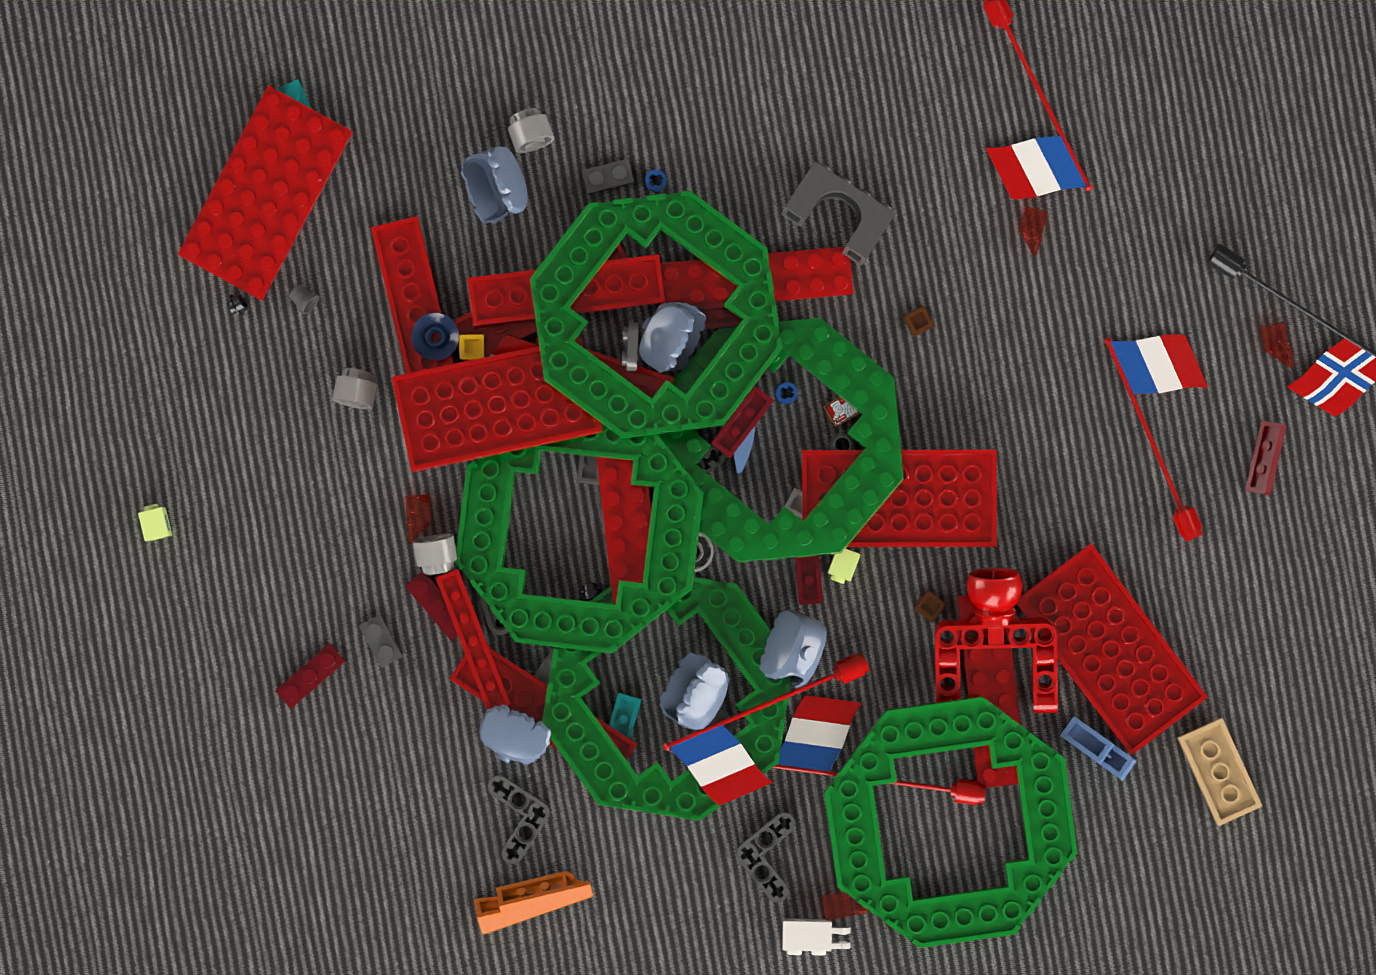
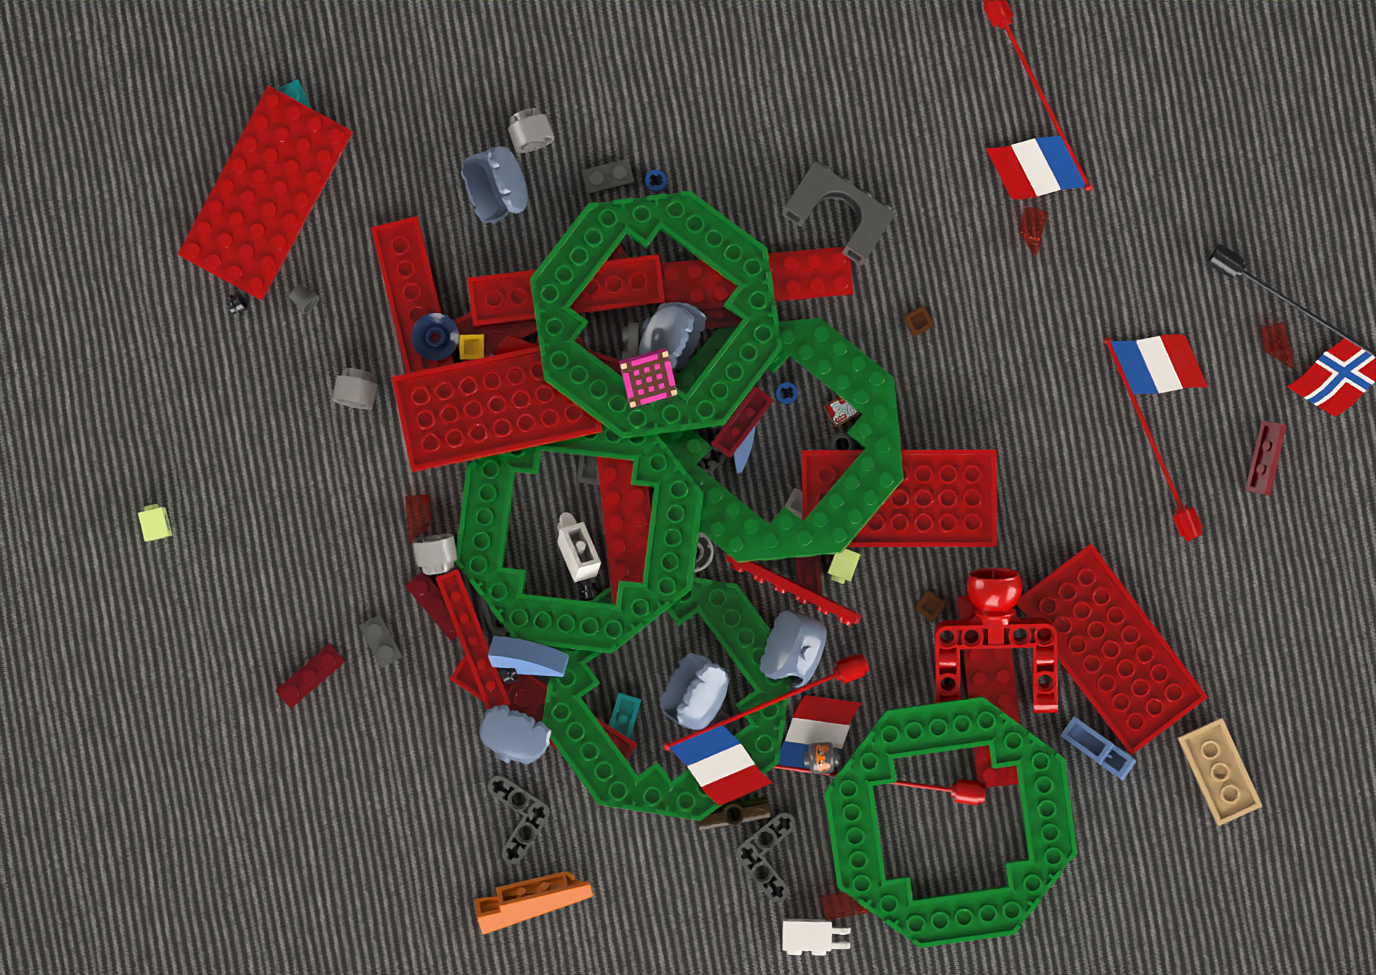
(508, 675): none -> black plate
(527, 657): none -> medium blue slope
(577, 548): none -> white hinge
(648, 377): none -> tile
(749, 810): none -> dark brown piece
(802, 594): none -> red plate
(821, 758): none -> dark grey head

